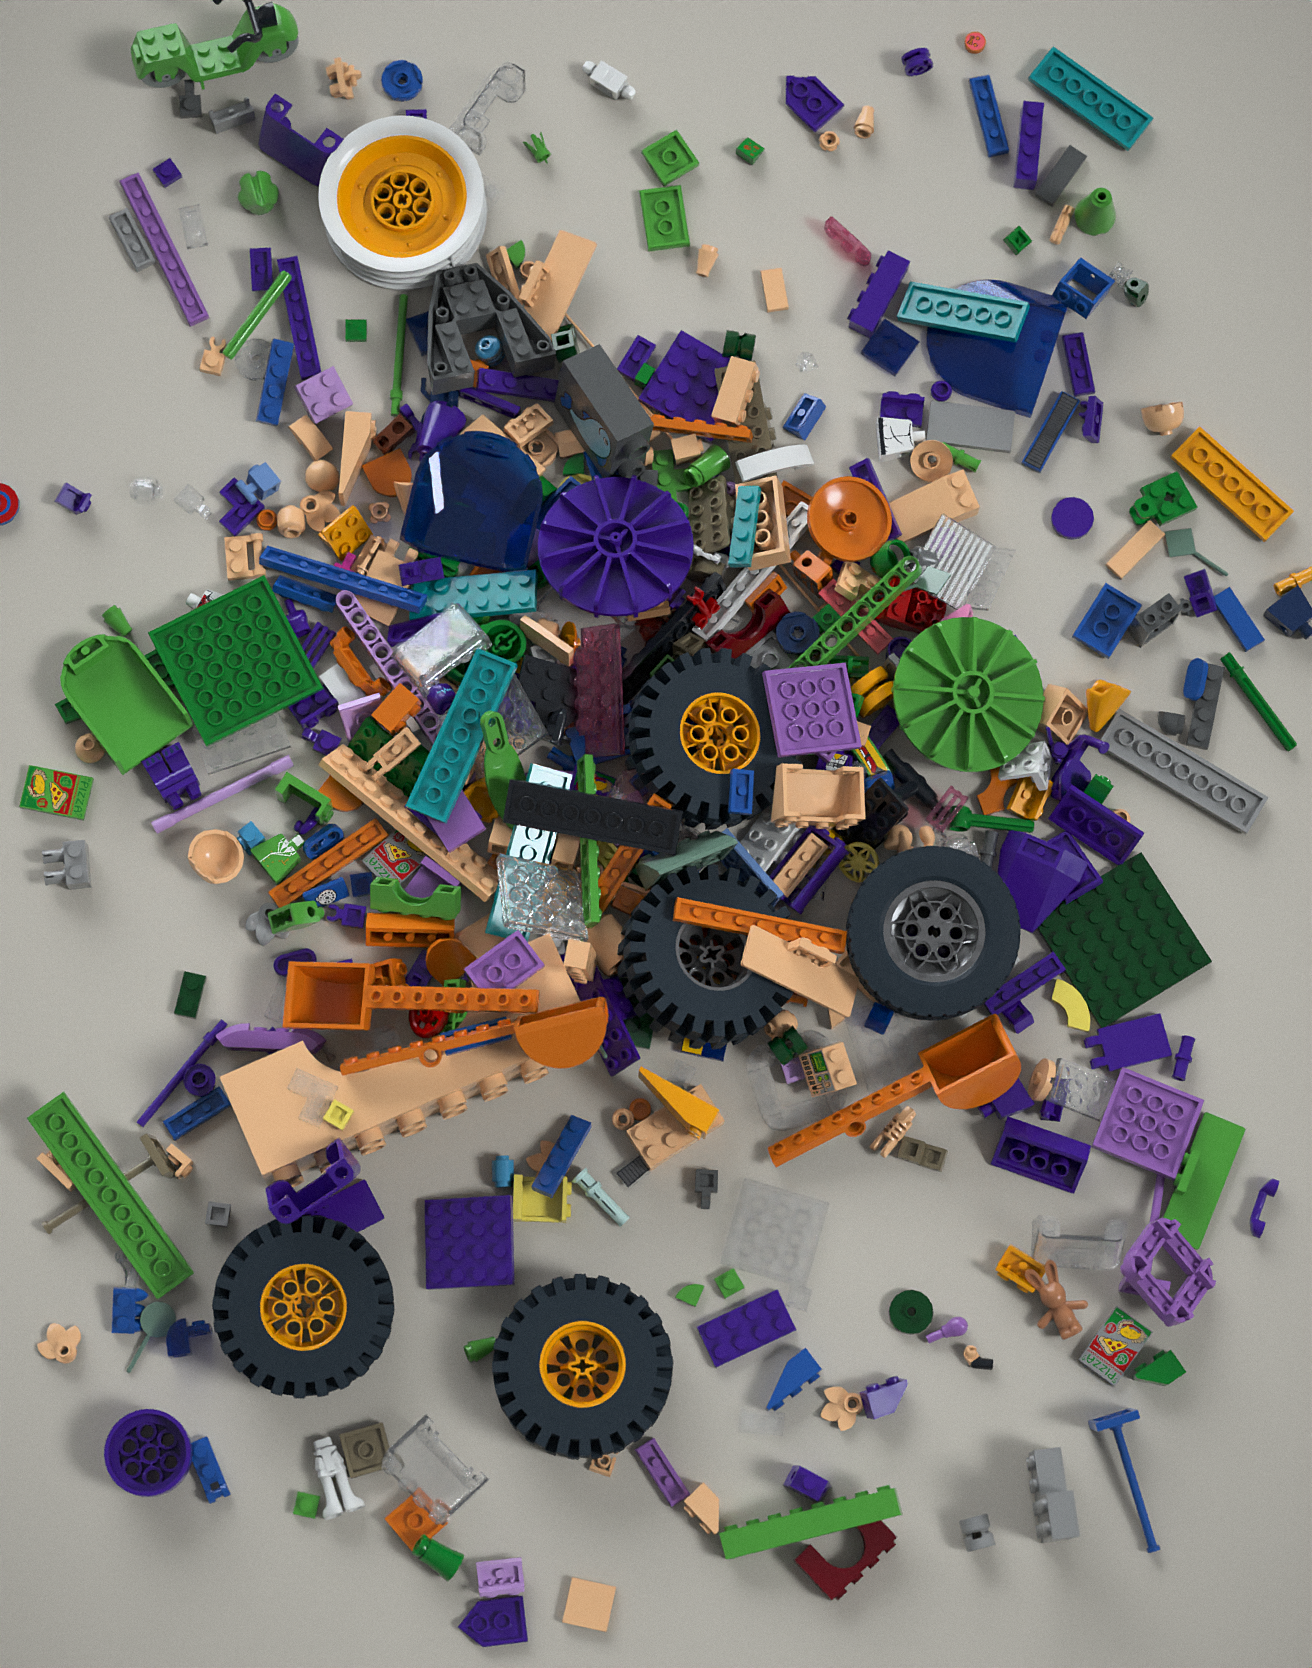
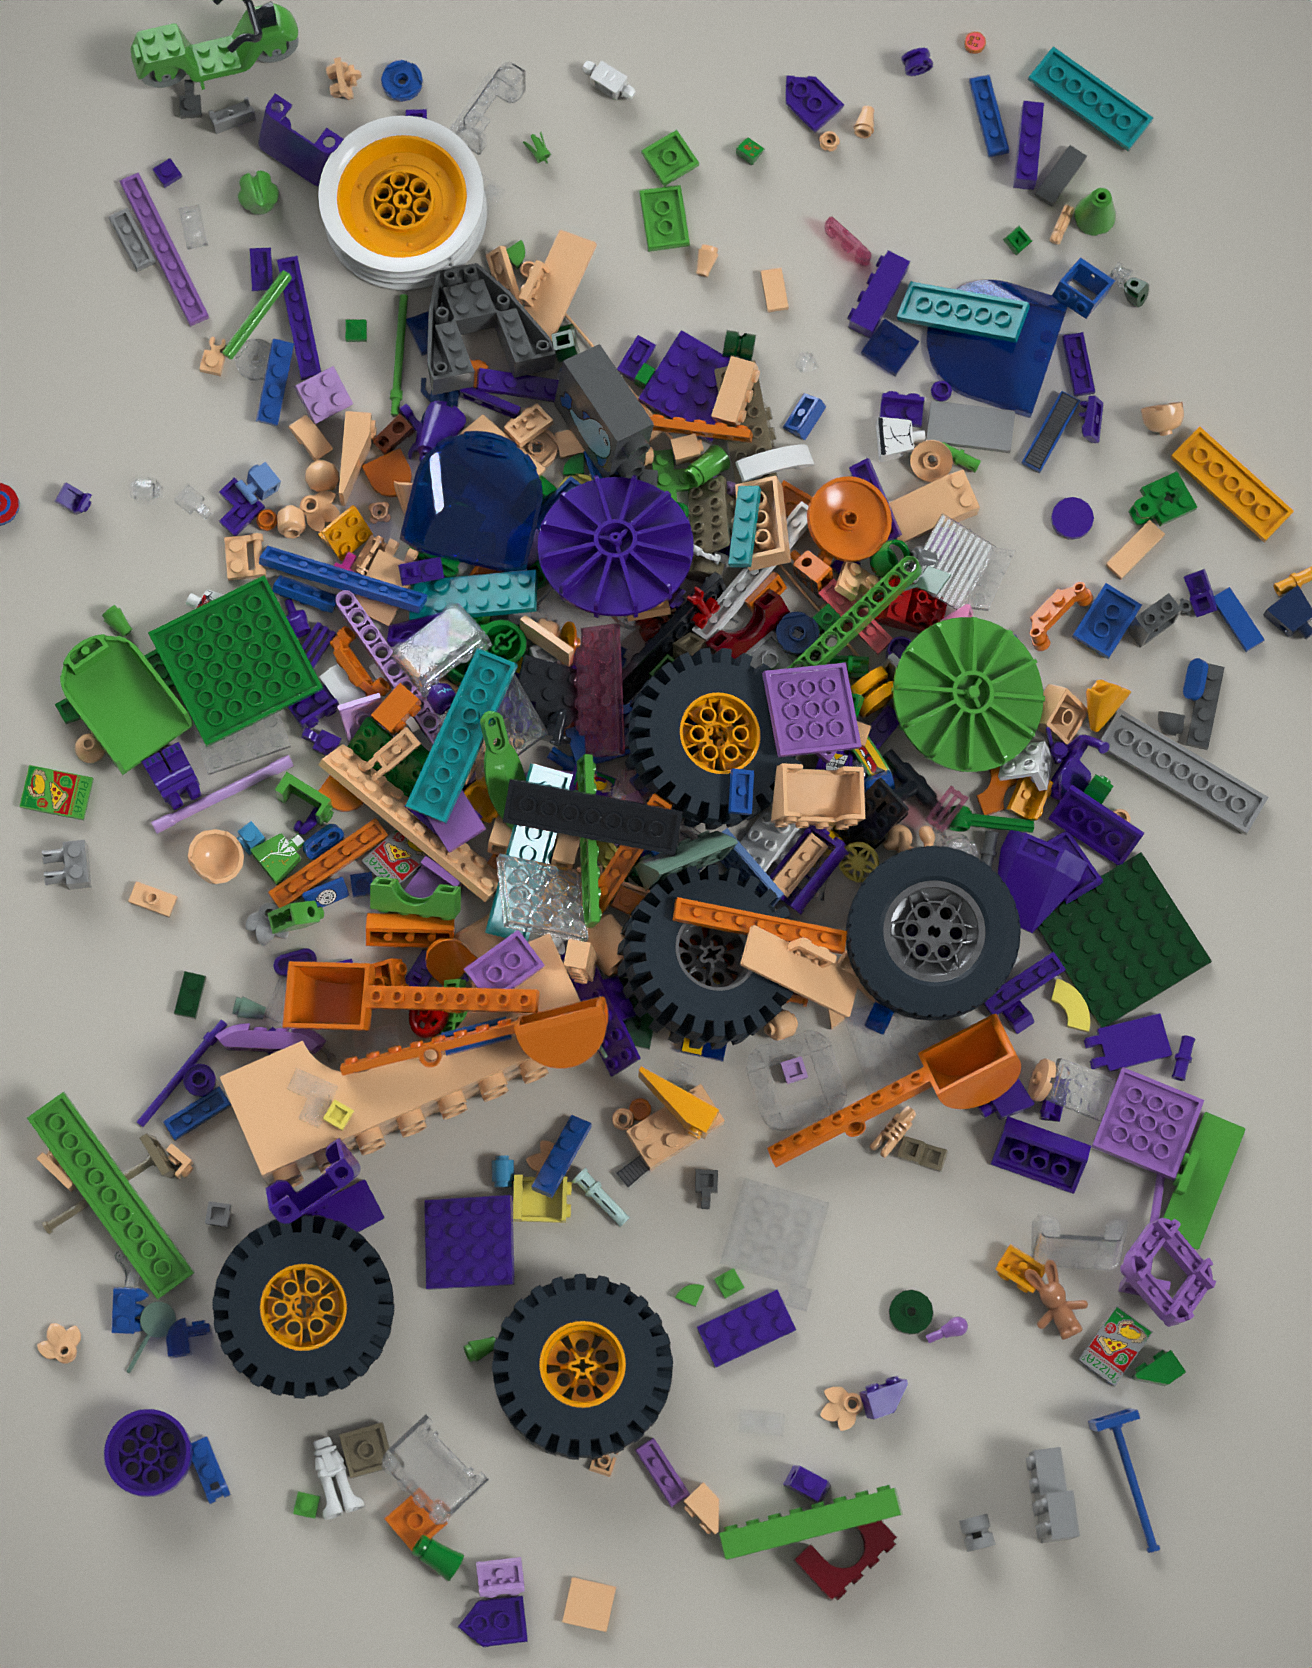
(152, 899): none -> light nougat plate
(247, 1008): none -> sand green cone
(351, 915): dark purple plate -> none
(489, 350): dark azure head -> none
(781, 1050): dark green wheel -> none
(797, 1371): blue slope -> none
(827, 1069): light nougat slope -> none
(974, 1359): arm -> none
(1054, 609): none -> orange plate
(1182, 543): sand green piece -> none
(1256, 1225): dark purple bar -> none
(1258, 701): green axle -> none

